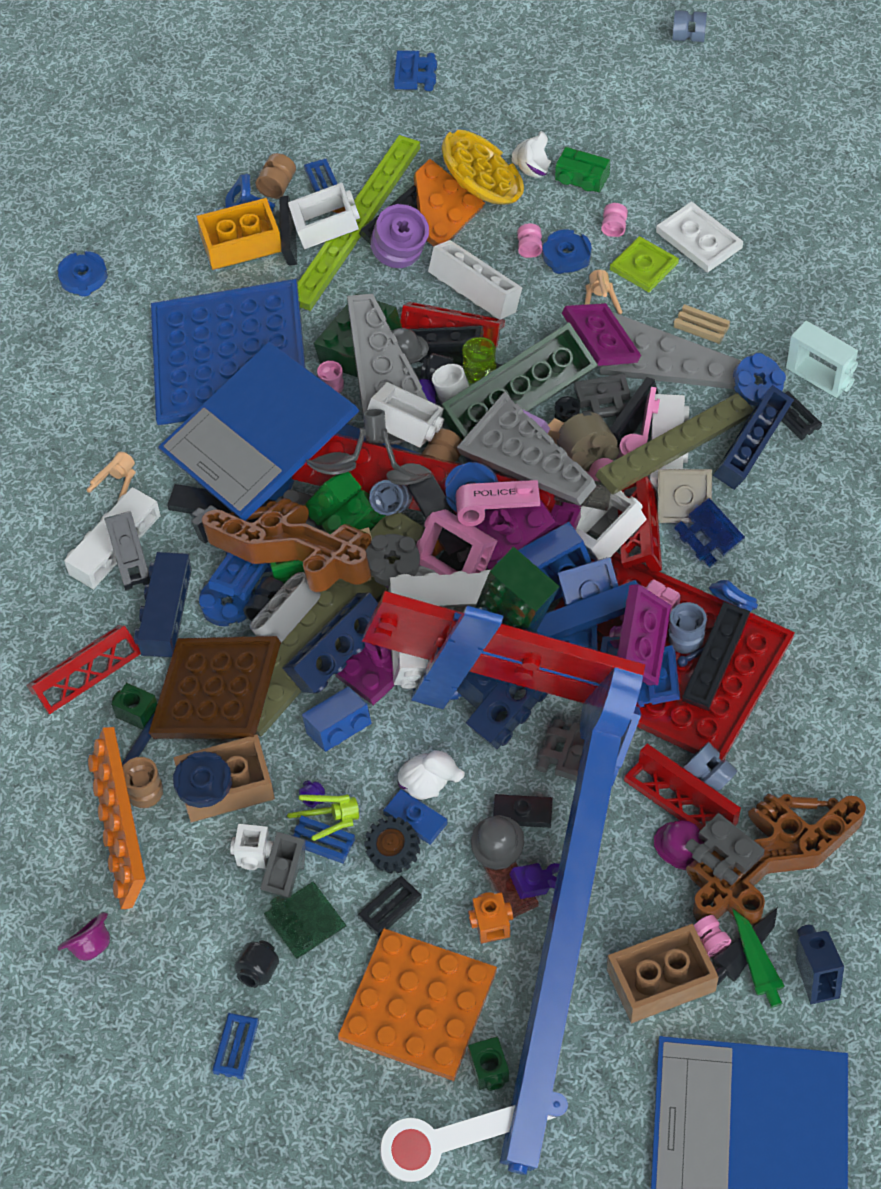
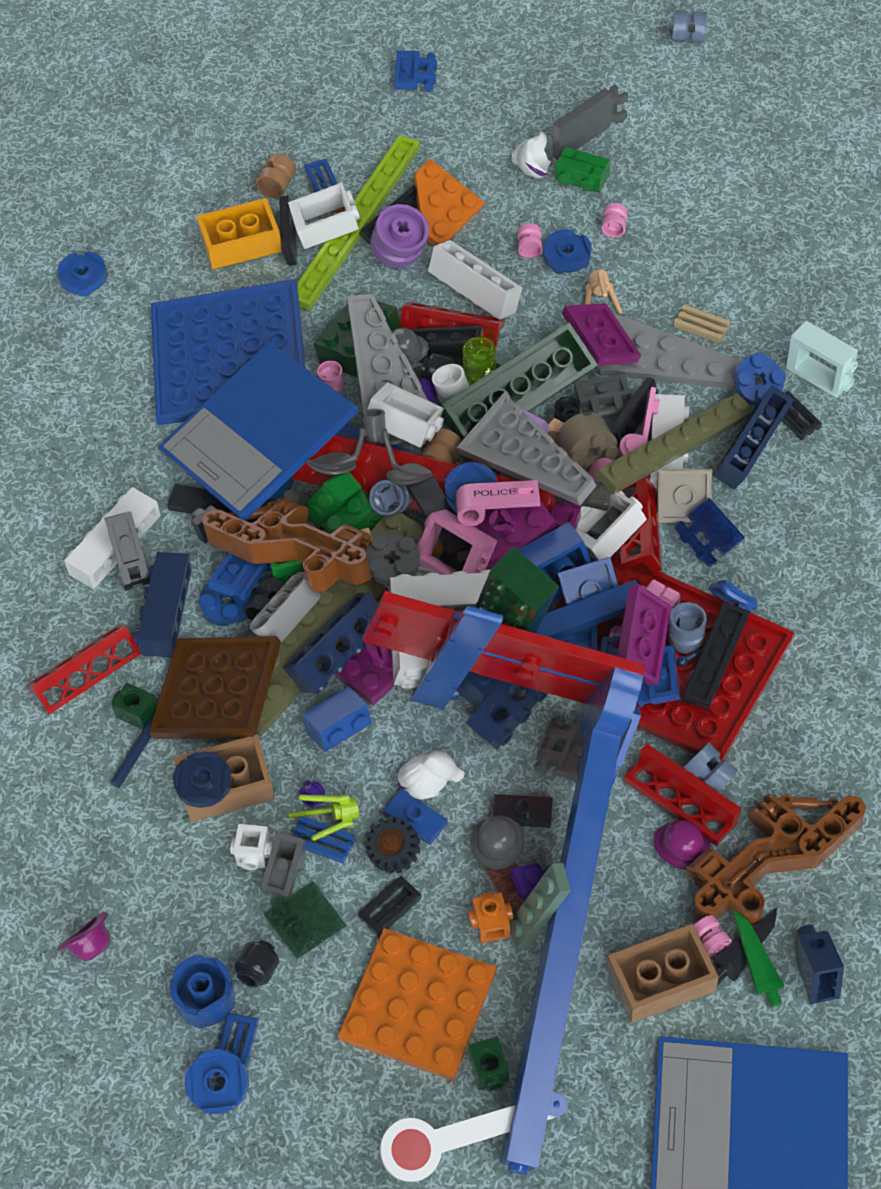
(117, 817): orange plate -> none
(119, 467): light nougat plant -> none
(142, 782): medium nougat wheel -> none
(204, 1068): none -> blue plate
(205, 1007): none -> blue brick
(242, 185): blue piece -> none
(480, 168): yellow brick -> none
(540, 905): none -> sand green plate
(588, 120): none -> dark grey tile
(644, 264): lime tile -> none
(699, 236): white plate -> none
(728, 842): dark grey plate -> none

